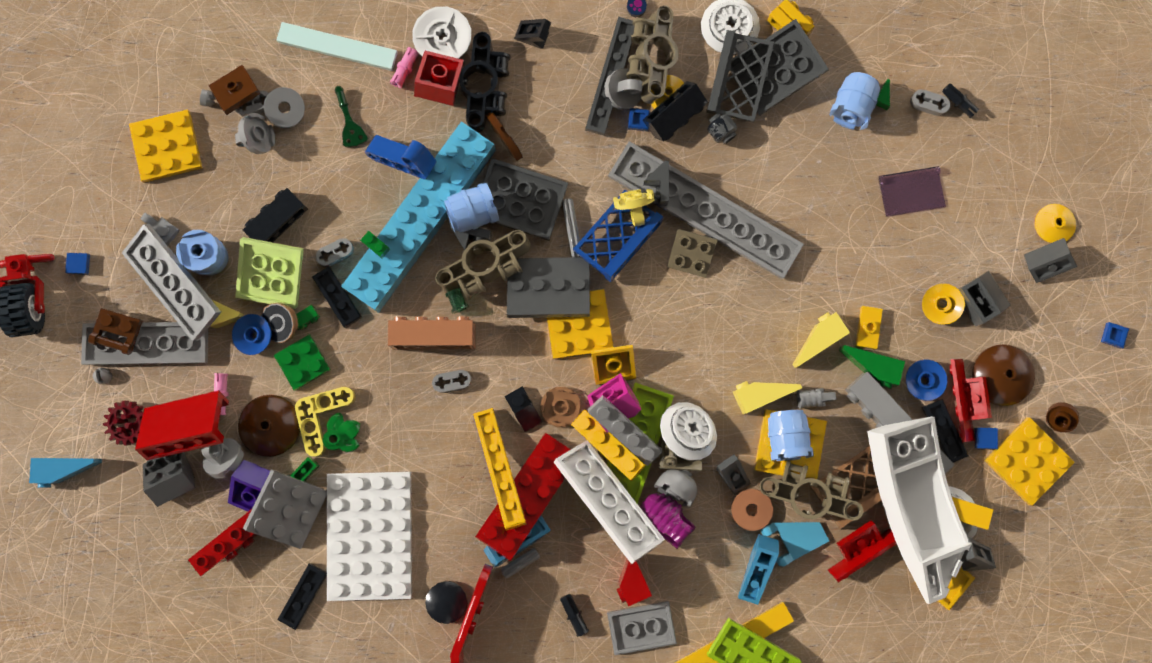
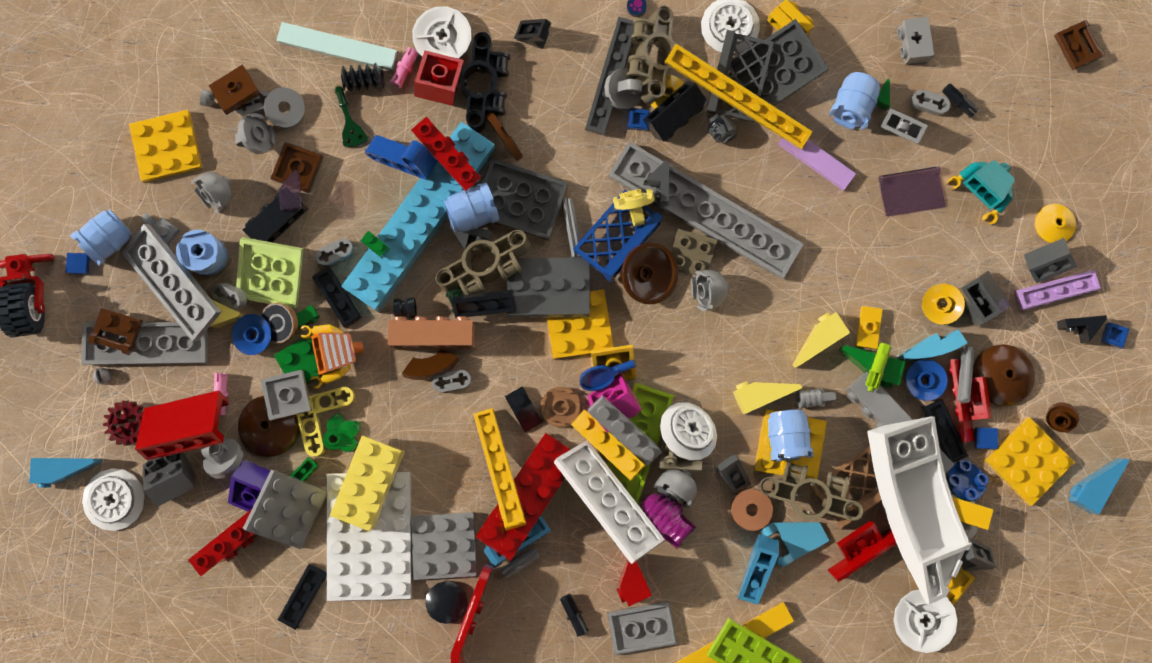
(102, 236): none -> light blue piece
(127, 494): none -> white piece
(213, 190): none -> light grey cylinder
(230, 291): none -> light grey beam
(286, 395): none -> light grey tile
(291, 193): none -> clear purple tile
(300, 159): none -> reddish brown plate
(332, 352): none -> torso
(362, 77): none -> black piece
(367, 483): none -> light yellow brick
(404, 308): none -> black wheel
(428, 367): none -> reddish brown tile
(444, 151): none -> red bracket
(444, 546): none -> light grey plate
(484, 303): none -> black tile
(602, 376): none -> blue piece
(659, 276): none -> reddish brown dish
(709, 289): none -> light grey cylinder
(738, 96): none -> yellow plate
(821, 163): none -> lavender tile
(876, 372): none -> lime piece
(903, 126): none -> light grey brick
(919, 31): none -> light grey brick
(934, 346): none -> medium azure slope
(937, 630): none -> white piece
(965, 374): none -> light grey axle
(966, 481): none -> blue dish
(990, 183): none -> teal torso
(1057, 290): none -> lavender tile
(1074, 46): none -> reddish brown plate
(1085, 325): none -> black slope
(1096, 488): none -> dark azure slope

